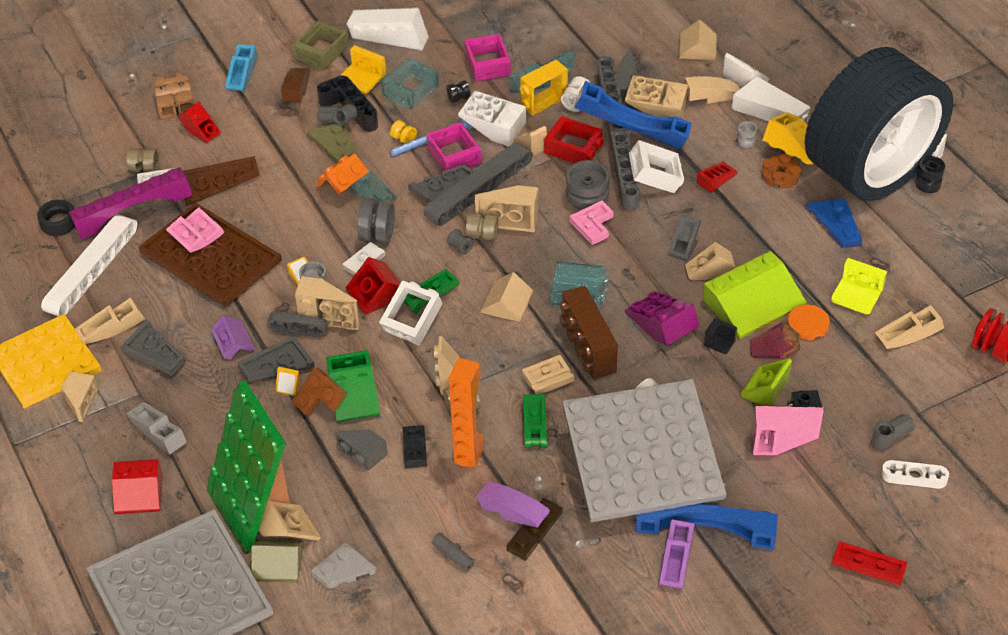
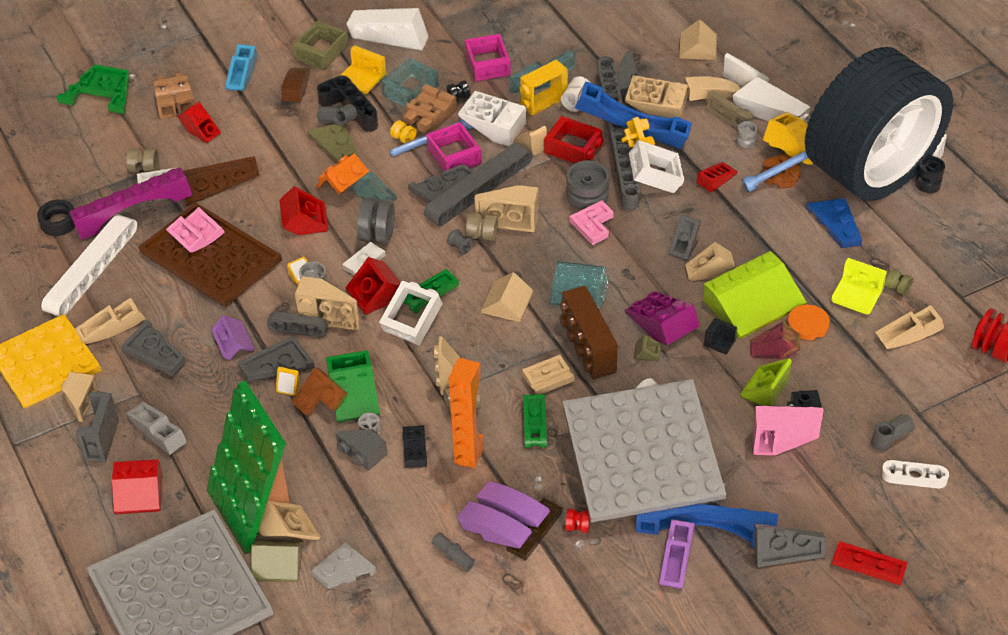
(97, 440): none -> dark grey panel
(101, 81): none -> green wing
(303, 212): none -> red slope
(370, 420): none -> light grey wheel
(429, 109): none -> medium nougat hips
(493, 525): none -> medium lavender slope
(577, 521): none -> red wheel
(635, 132): none -> yellow hips
(647, 349): none -> olive slope
(727, 110): none -> dark tan hinge
(751, 182): none -> medium blue piece
(786, 545): none -> dark grey wing
(899, 282): none -> olive wheel

